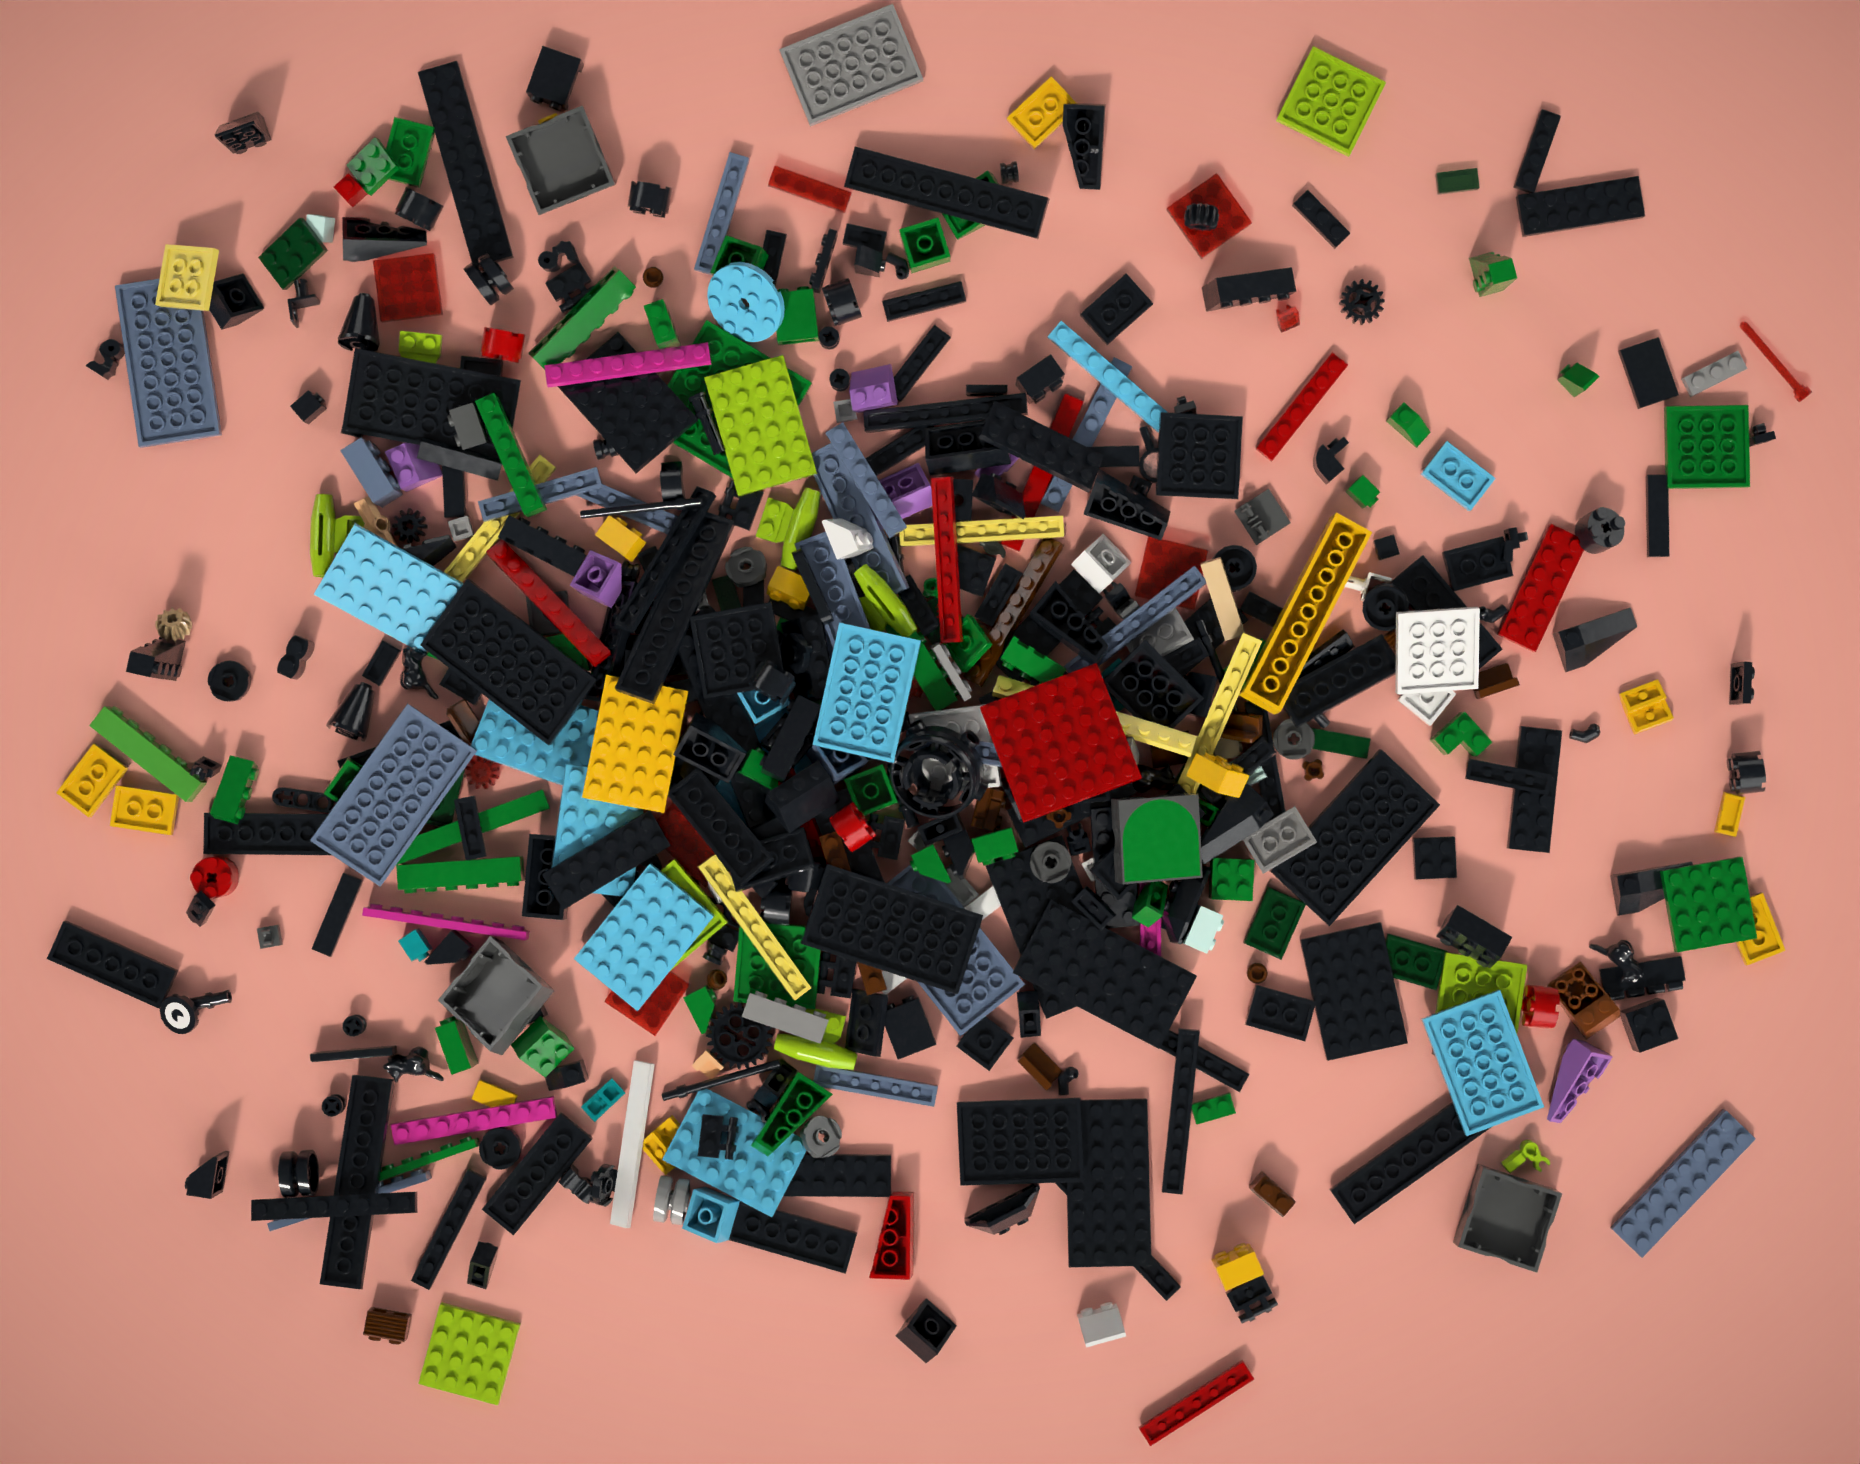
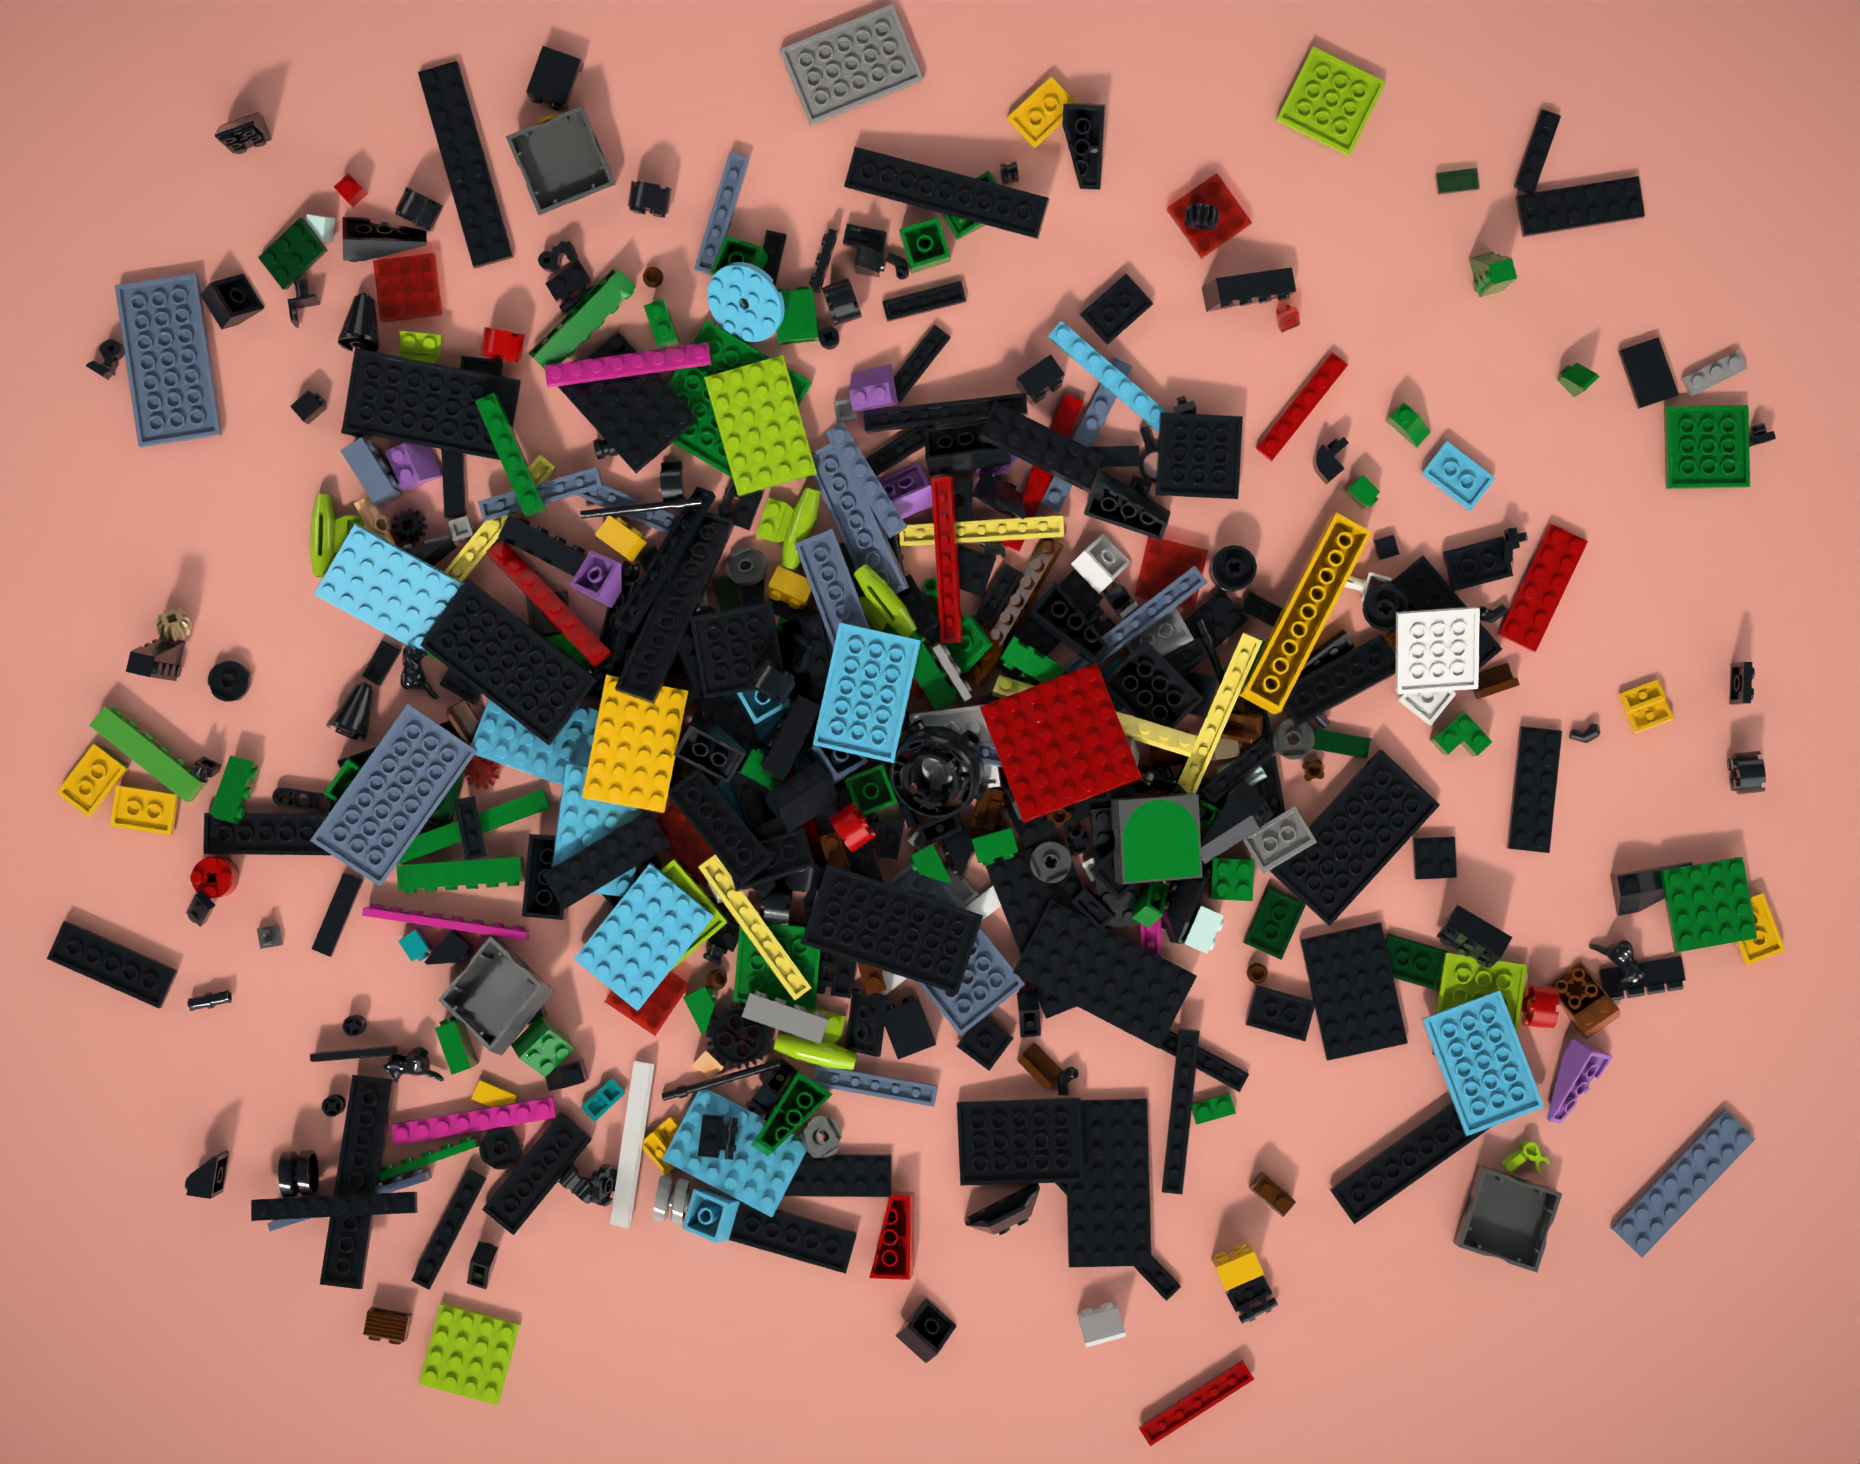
(179, 1014): black tile -> none
(187, 277): light yellow plate -> none
(294, 661): black brick -> none
(373, 166): green plate -> none
(410, 148): green plate -> none
(459, 459): black tile -> none
(467, 425): dark grey brick -> none
(488, 278): black wheel -> none
(704, 413): black pin -> none
(809, 189): clear red plate -> none
(812, 586): black beam -> none
(840, 383): black wheel -> none
(847, 538): white slope -> none
(986, 390): black tile -> none
(1218, 774): yellow brick -> none
(1222, 598): tan tile -> none
(1262, 517): dark grey hinge -> none
(1321, 219): black plate -> none
(1359, 294): black gear -> none
(1508, 776): black plate -> none
(1589, 640): black wedge -> none
(1600, 530): black brick -> none
(1648, 1025): black brick -> none
(1657, 516): black tile -> none
(1729, 814): yellow tile -> none
(1800, 391): clear red piece -> none

